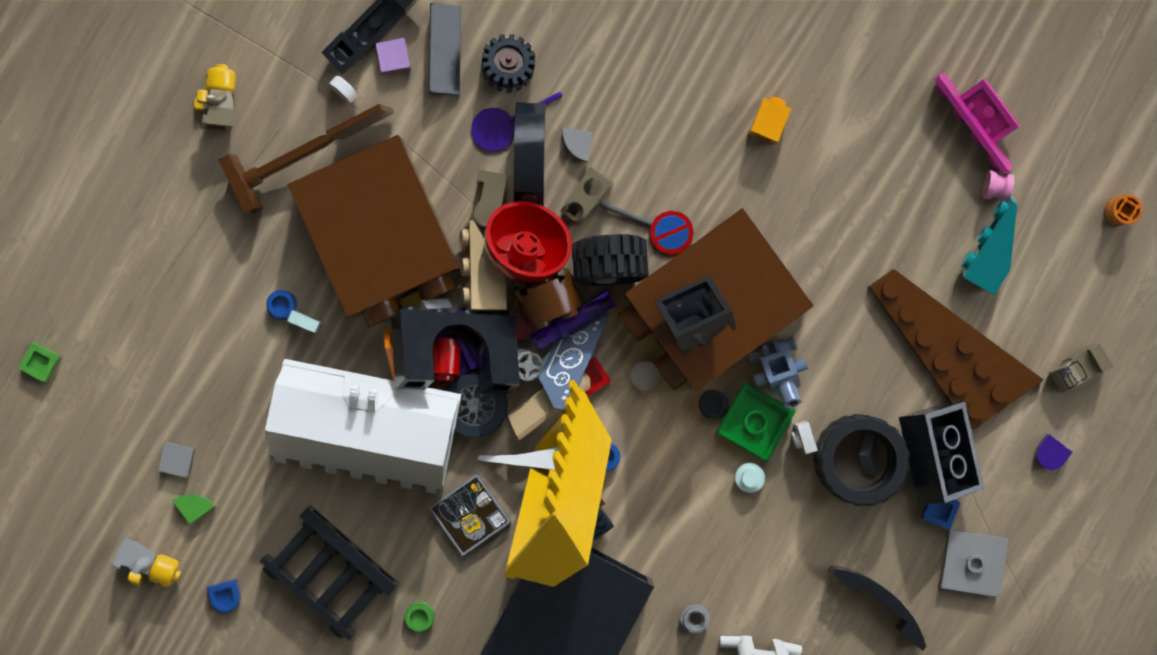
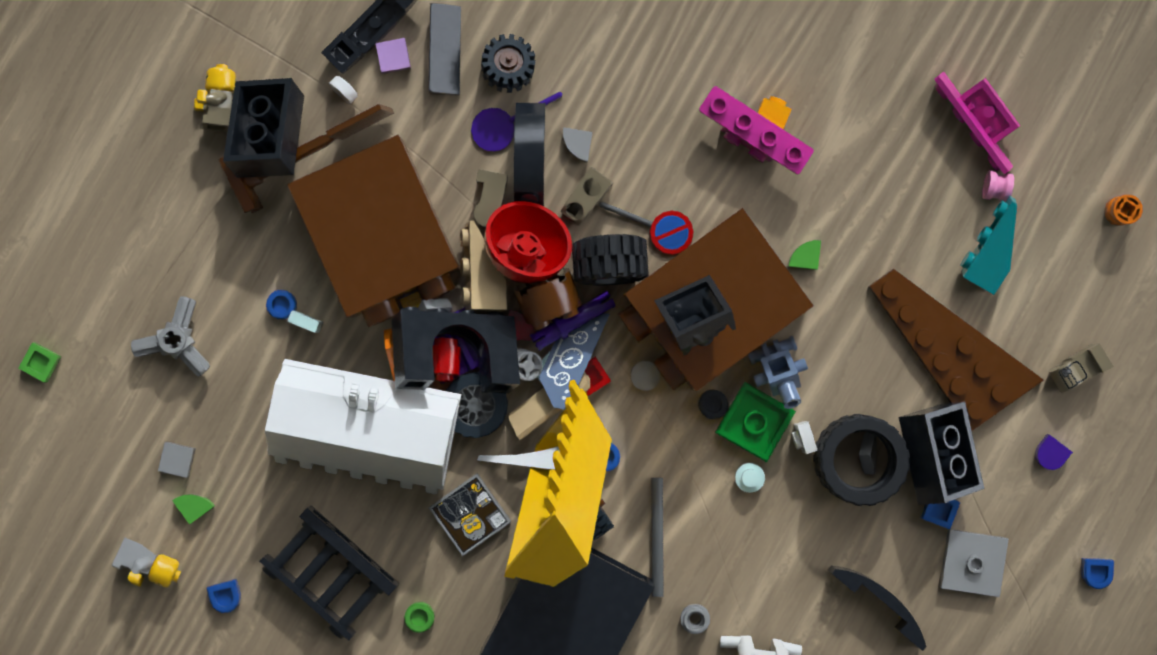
(161, 341): none -> light grey bush
(264, 128): none -> black brick
(657, 536): none -> dark grey piece
(755, 132): none -> dark pink bracket
(806, 256): none -> bright green tile
(1097, 572): none -> blue tile

